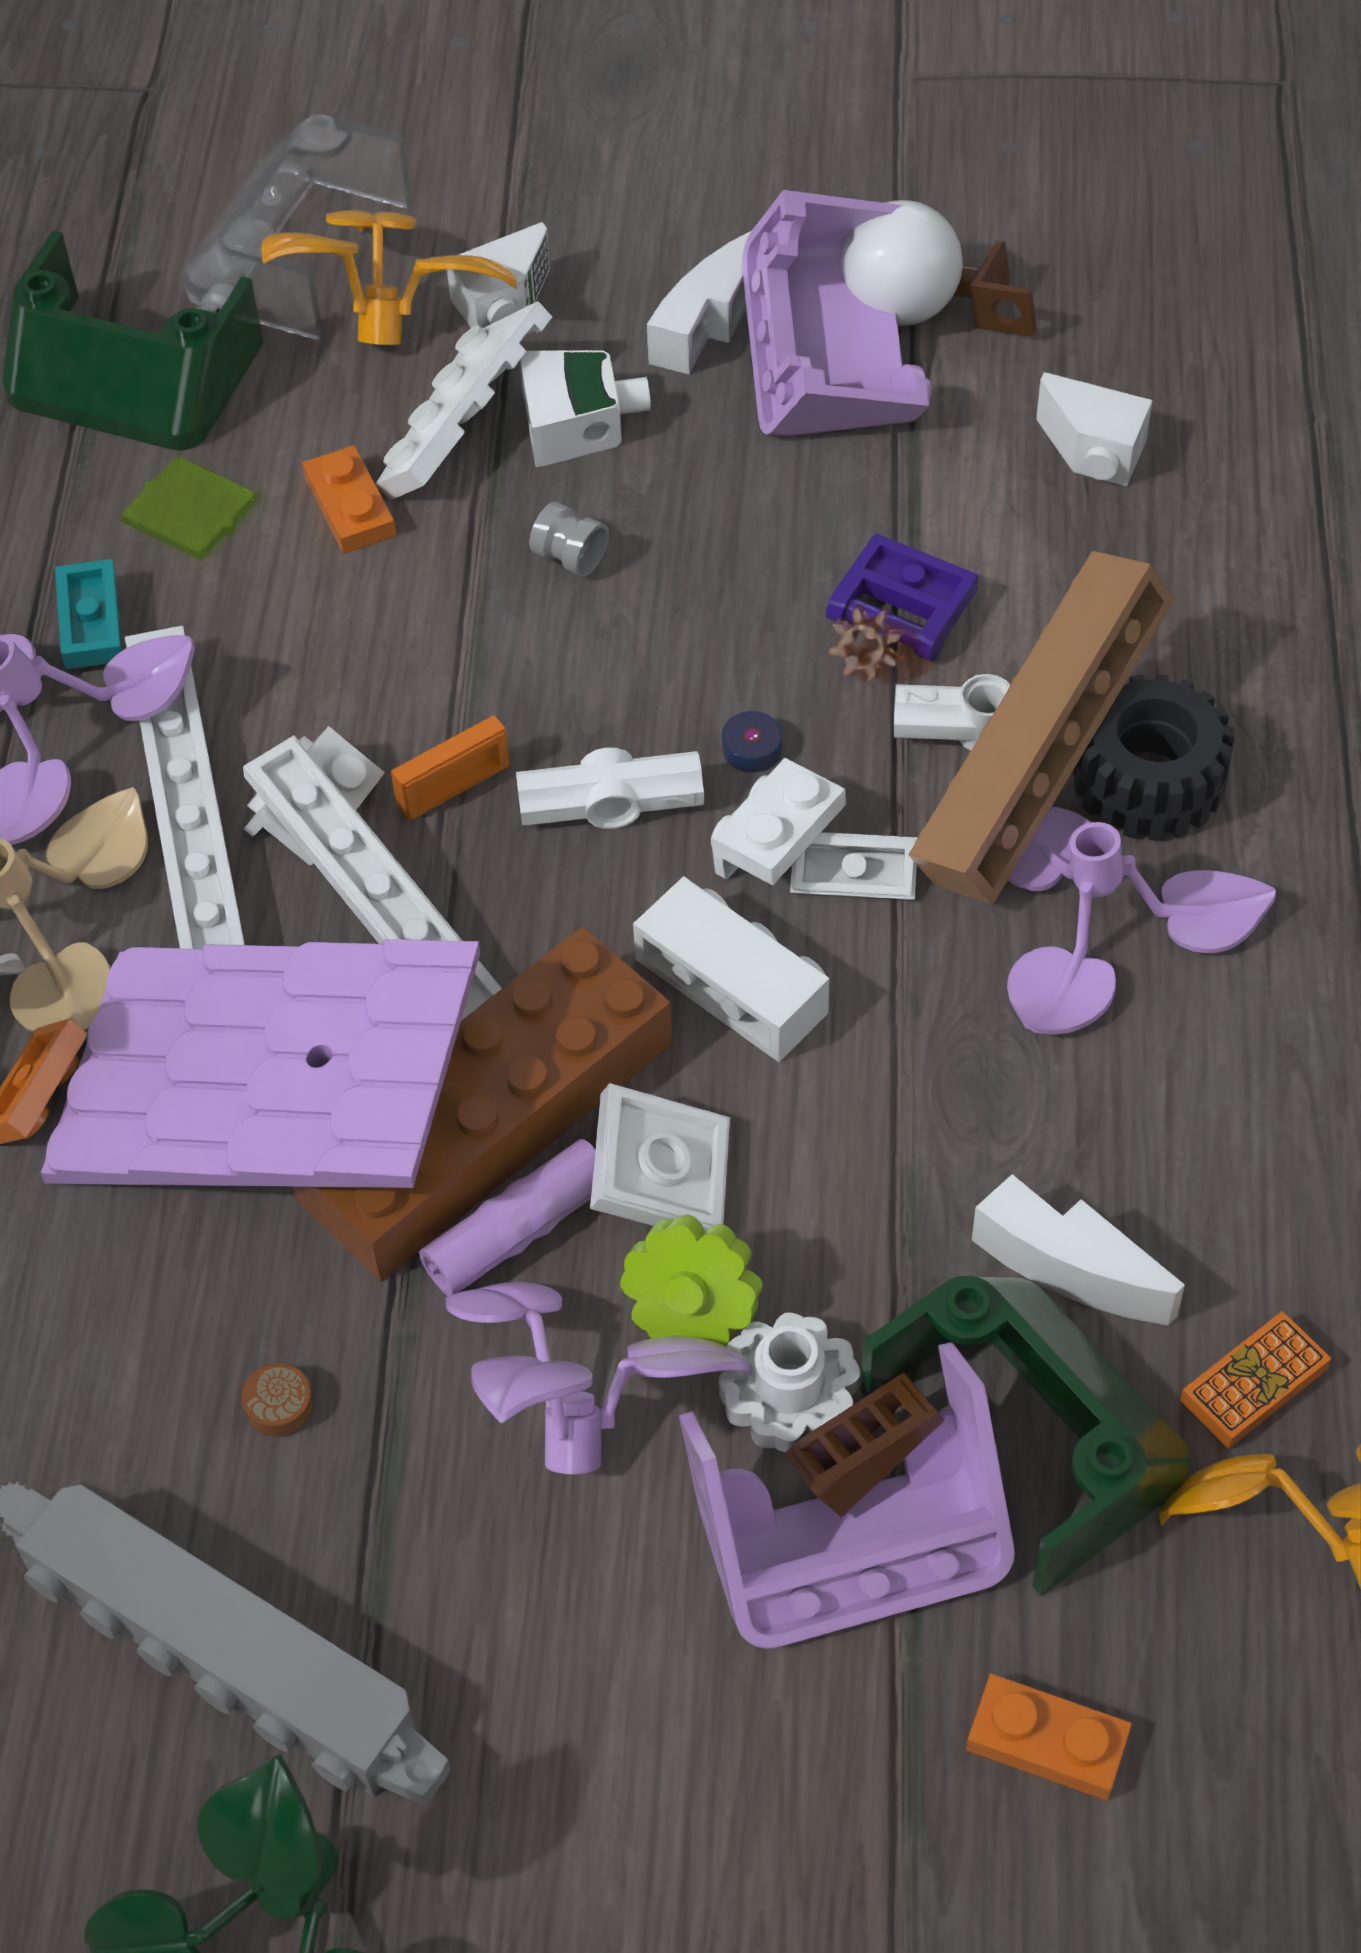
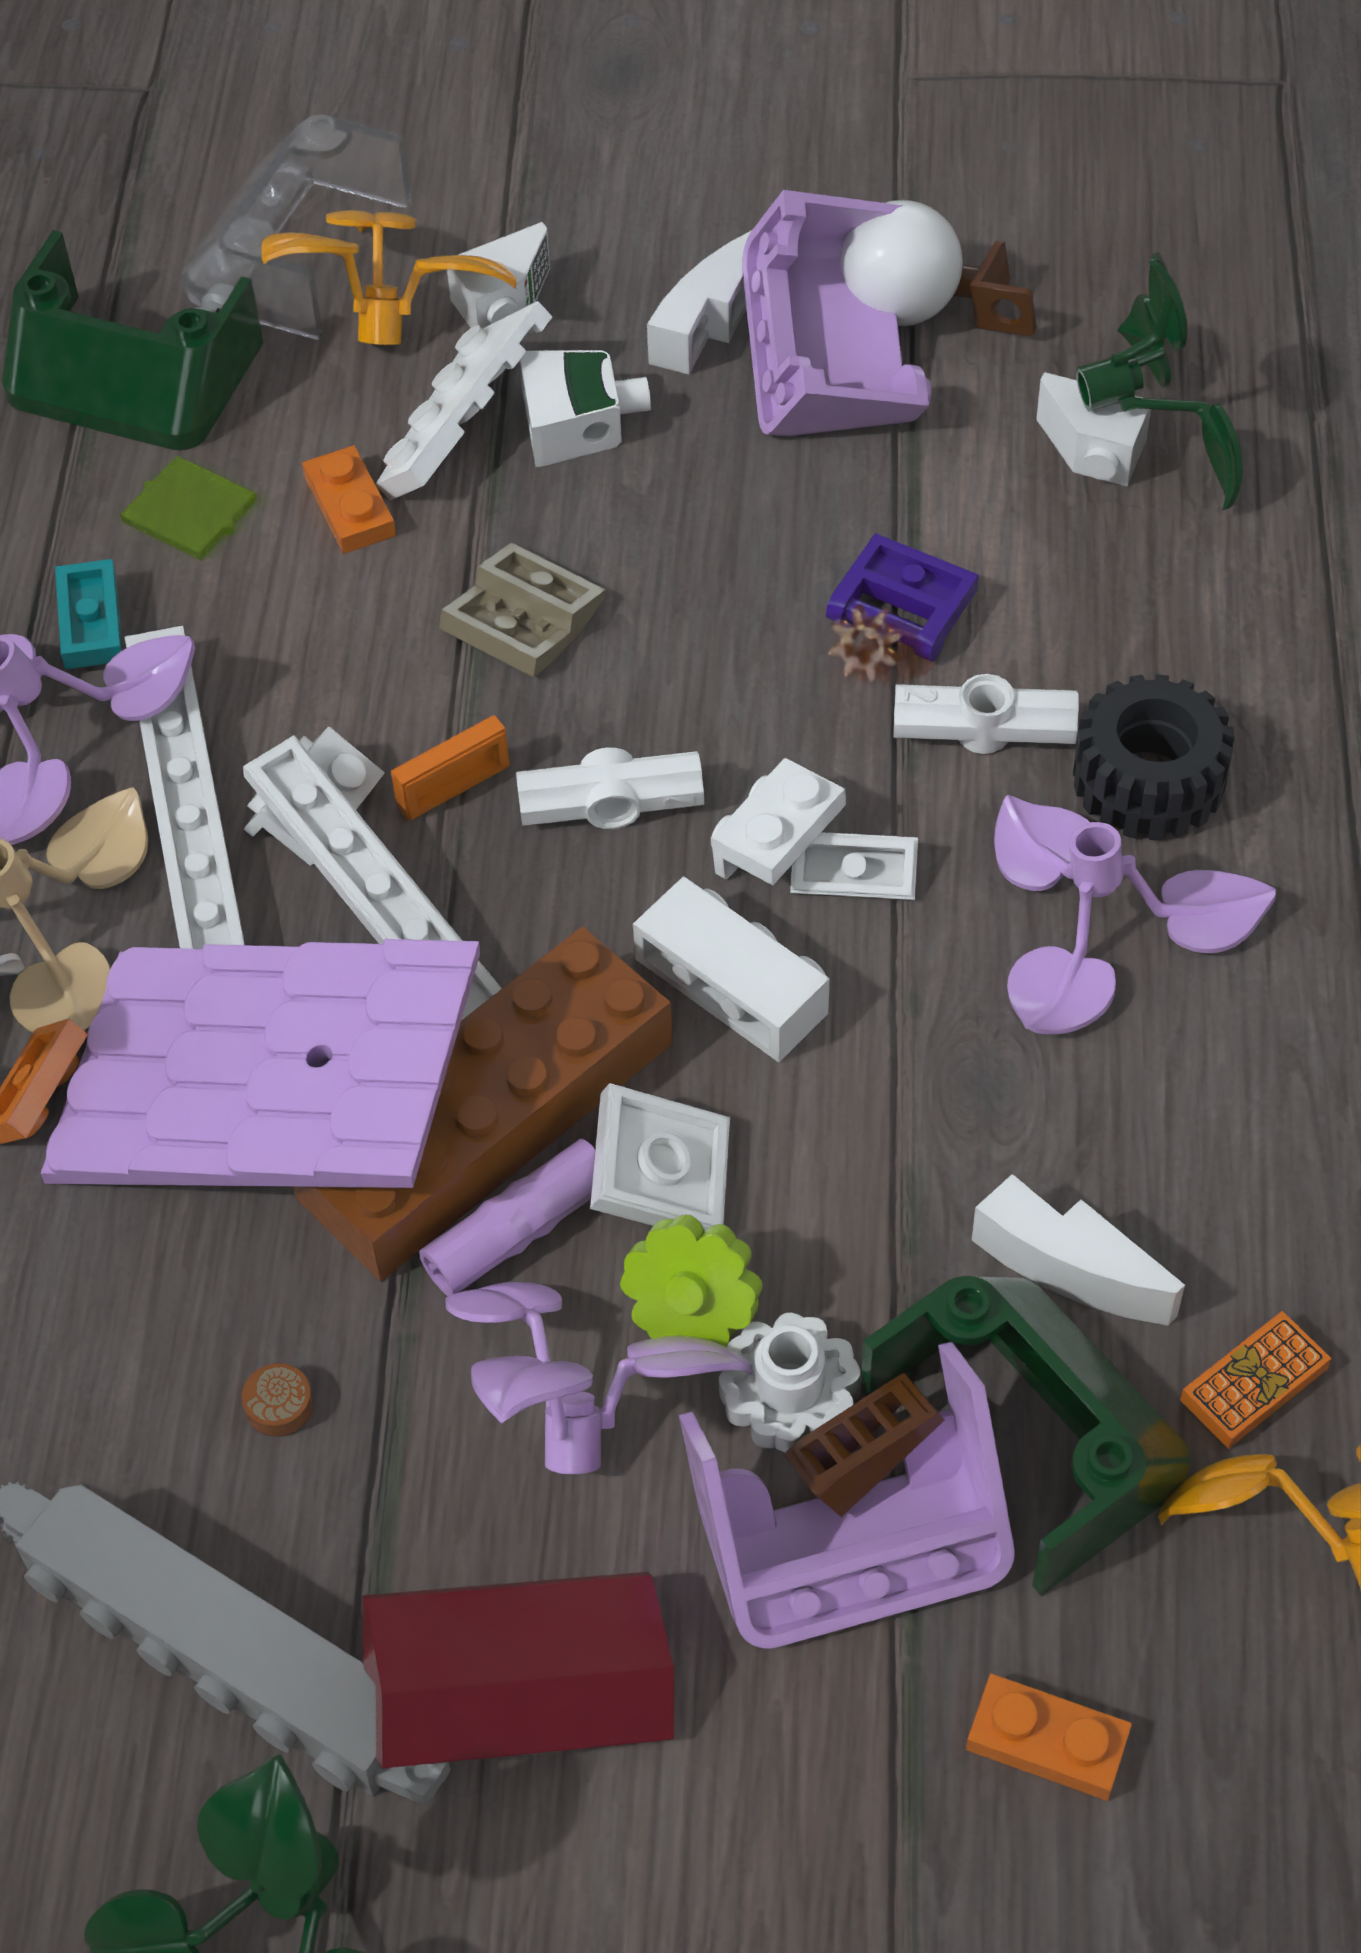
(518, 1668): none -> dark red slope
(522, 609): none -> dark tan slope
(566, 537): light grey wheel -> none
(751, 741): dark blue tile -> none
(1042, 726): medium nougat brick -> none
(1120, 376): none -> dark green plant

